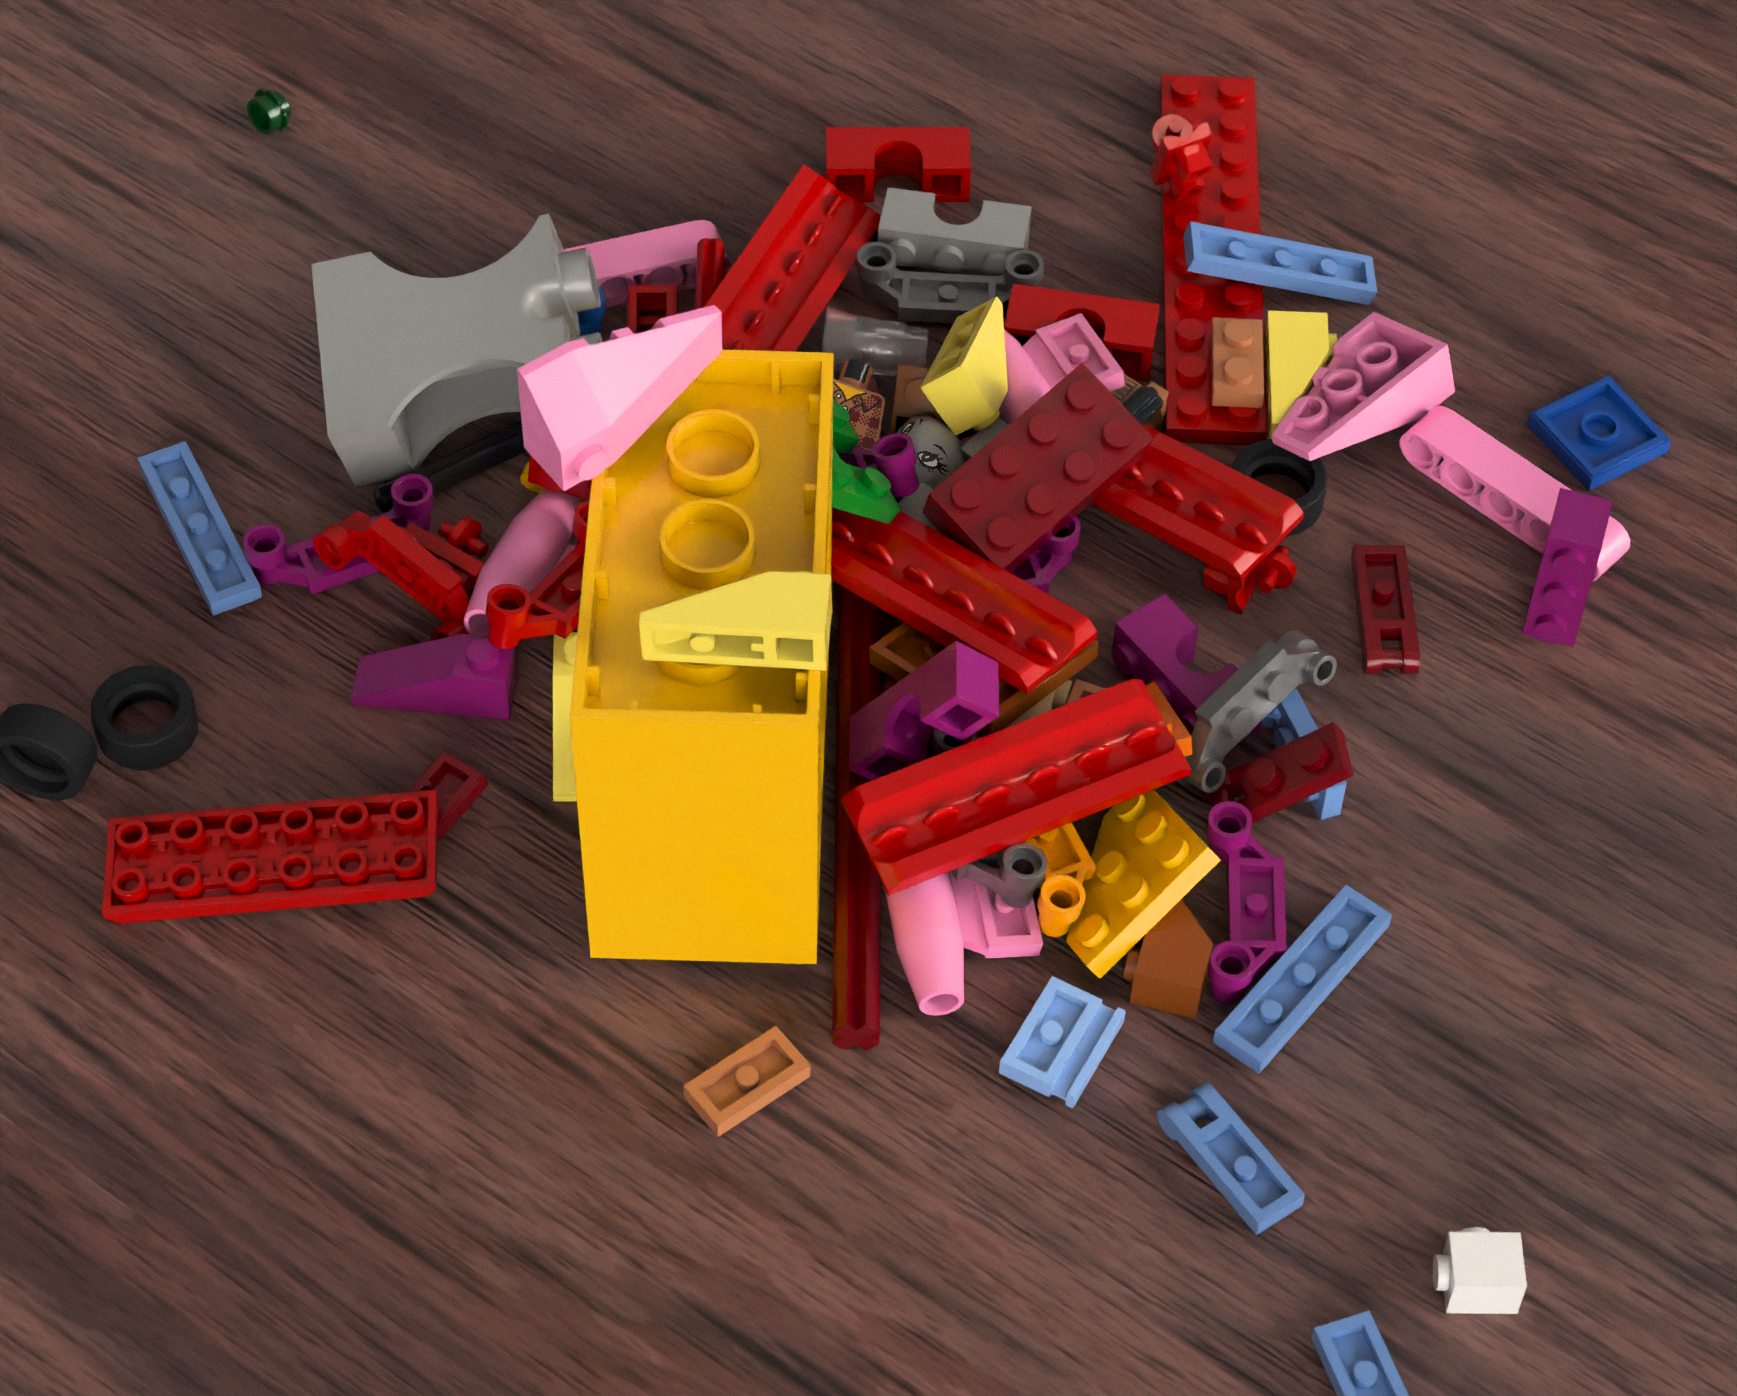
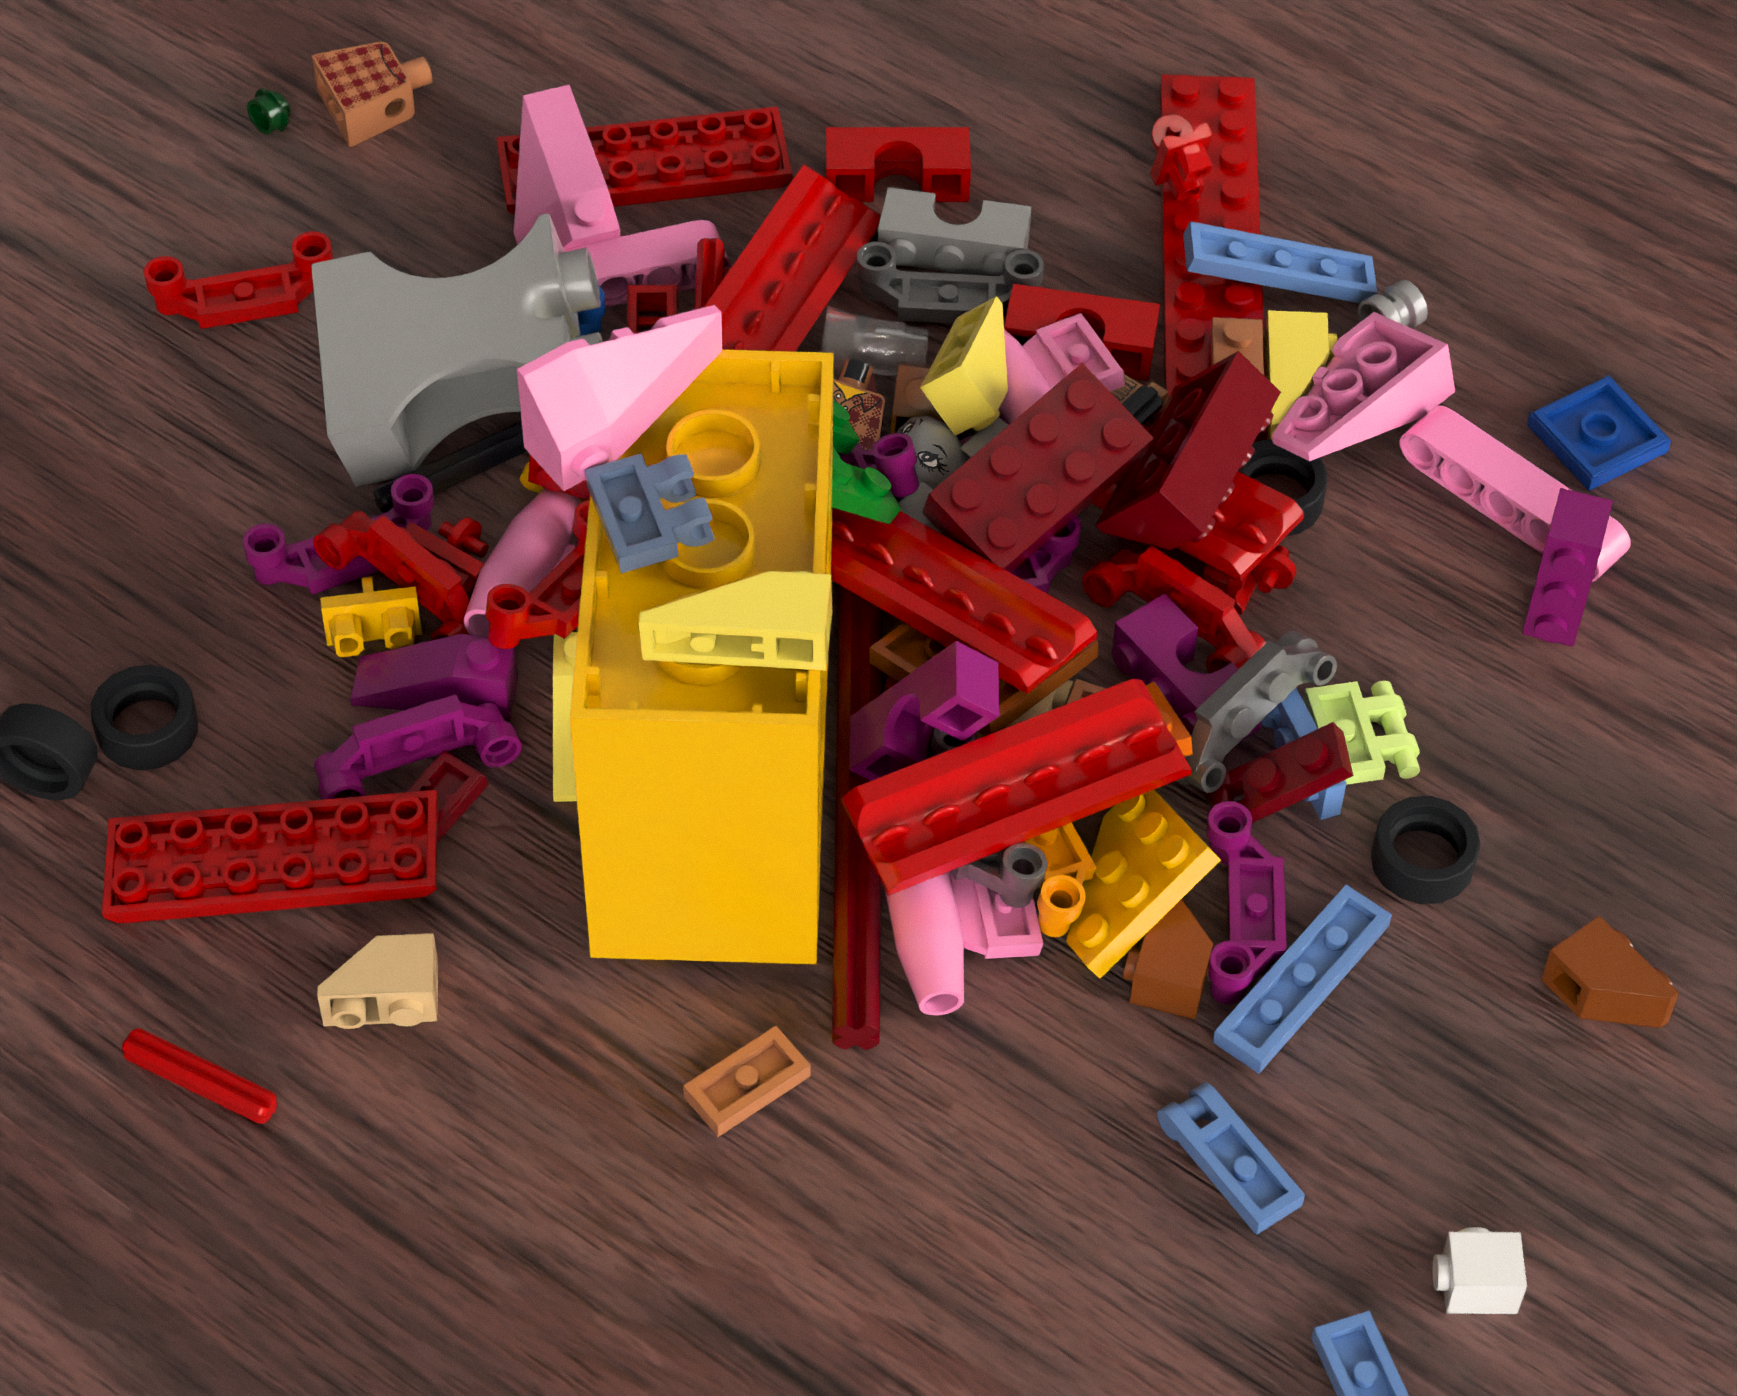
(199, 528): medium blue plate -> none
(199, 1075): none -> red axle
(240, 294): none -> red plate
(368, 88): none -> nougat torso
(369, 617): none -> yellow hips
(384, 984): none -> tan slope
(414, 736): none -> magenta plate
(560, 173): none -> bright pink wedge
(633, 515): none -> sand blue plate
(679, 157): none -> red plate
(1061, 1042): light blue plate -> none
(1194, 456): none -> dark red slope
(1206, 605): none -> red plate
(1354, 714): none -> yellowish green plate
(1385, 608): dark red plate -> none
(1400, 303): none -> light grey wheel
(1436, 817): none -> black tyre
(1608, 979): none -> dark orange slope

